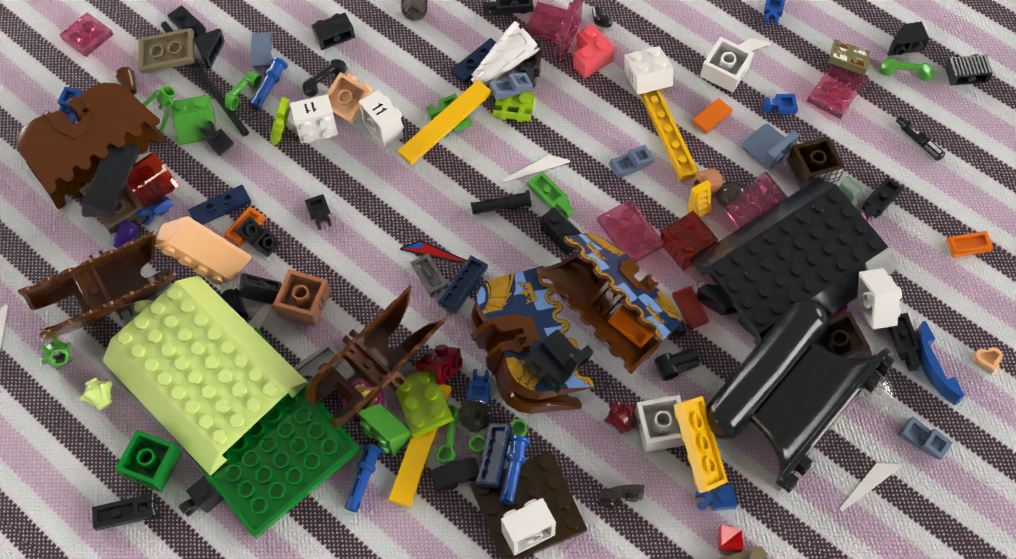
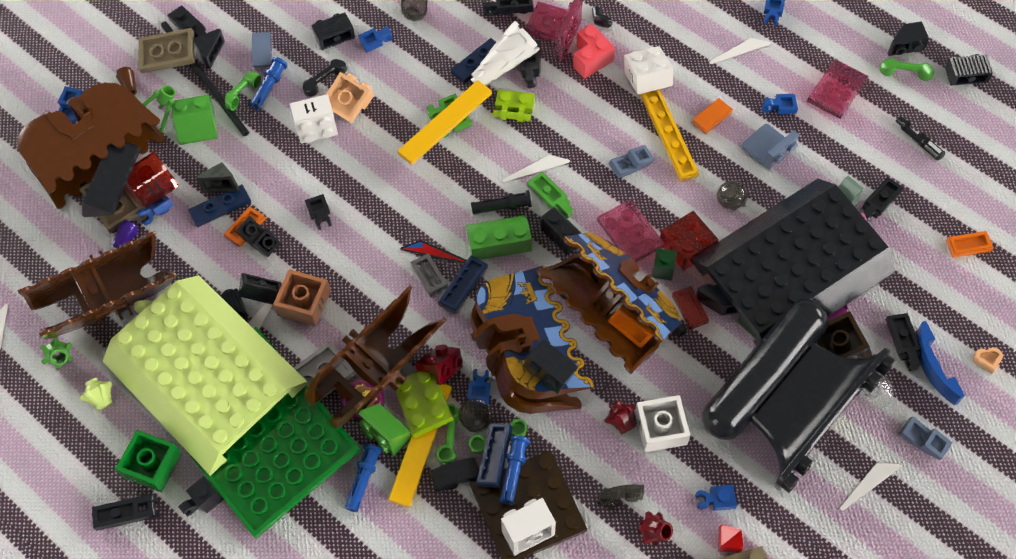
(86, 34): clear pink plate -> none
(201, 250): light nougat slope -> none
(217, 180): none -> pearl dark grey slope
(218, 140): black plate -> none
(280, 121): lime plate -> none
(372, 39): none -> blue plate
(381, 118): white brick -> none
(499, 237): none -> bright green slope
(514, 85): sand blue slope -> none
(565, 353): black bracket -> none
(655, 529): none -> dark red rock
(664, 264): none -> dark green brick
(671, 365): black piece -> none
(700, 199): yellow slope -> none
(700, 444): yellow plate -> none
(713, 176): nougat head -> none
(726, 64): white brick -> none
(755, 200): clear pink plate -> none
(815, 160): dark brown brick -> none
(849, 57): olive tile -> none
(878, 298): white brick -> none

